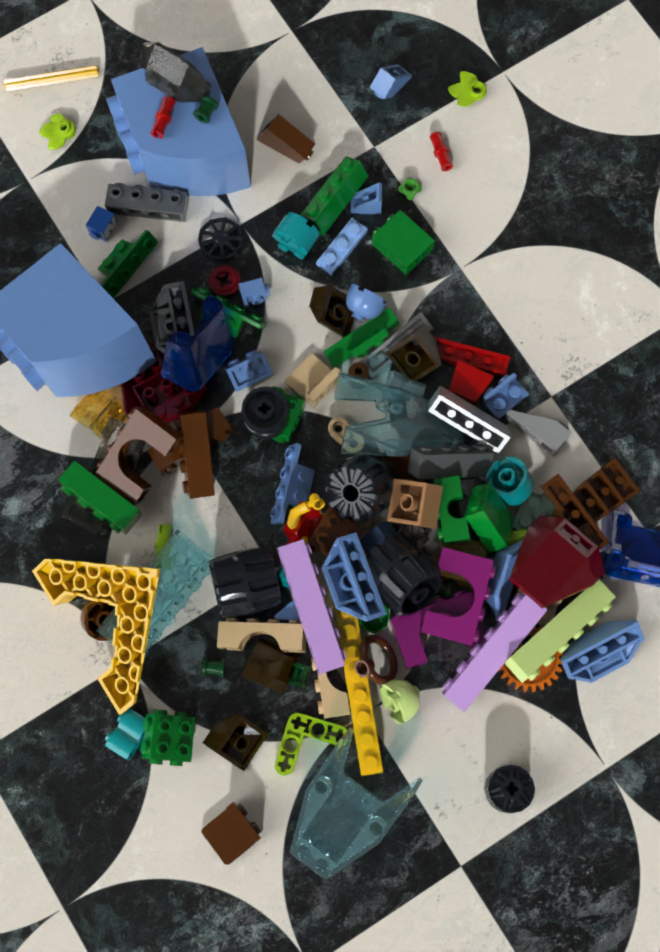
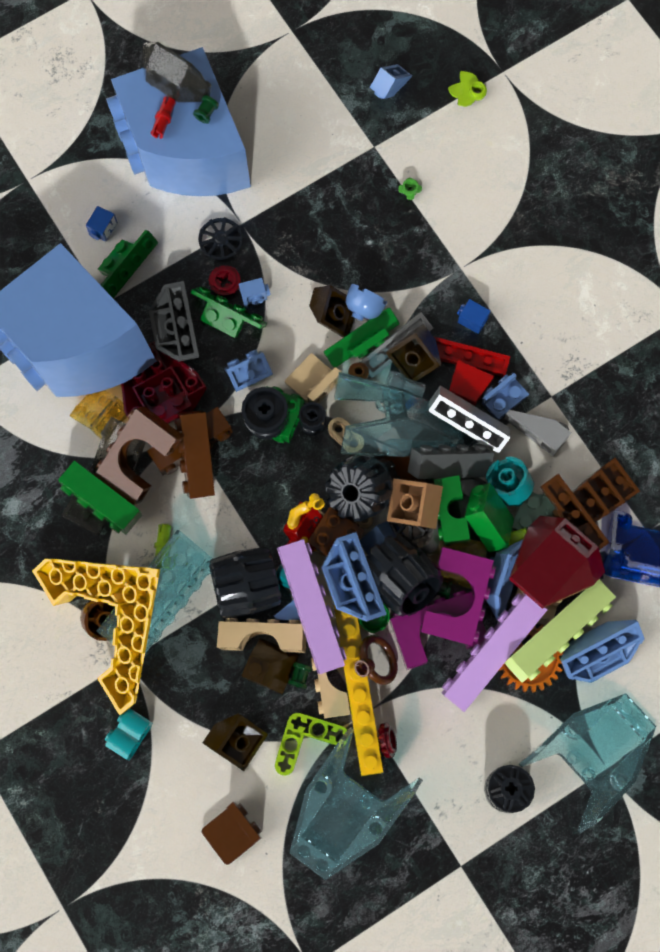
(51, 78): axle -> none
(56, 131): lime plate -> none
(147, 202): dark grey brick -> none
(167, 738): green brick -> none
(195, 358): clear blue windscreen -> none
(213, 667): dark green bush -> none
(286, 139): reddish brown slope -> none
(293, 486): medium blue bracket -> none
(295, 235): teal brick -> none
(312, 418): none -> black wheel
(335, 194): green brick -> none
(341, 246): light blue plate -> none
(367, 200): medium blue slope -> none
(387, 740): none -> dark red gear
(401, 698): yellowish green cylinder -> none
(402, 241): green brick -> none
(441, 151): red pin -> none
(473, 316): none -> blue brick
(603, 748): none -> clear light blue windscreen

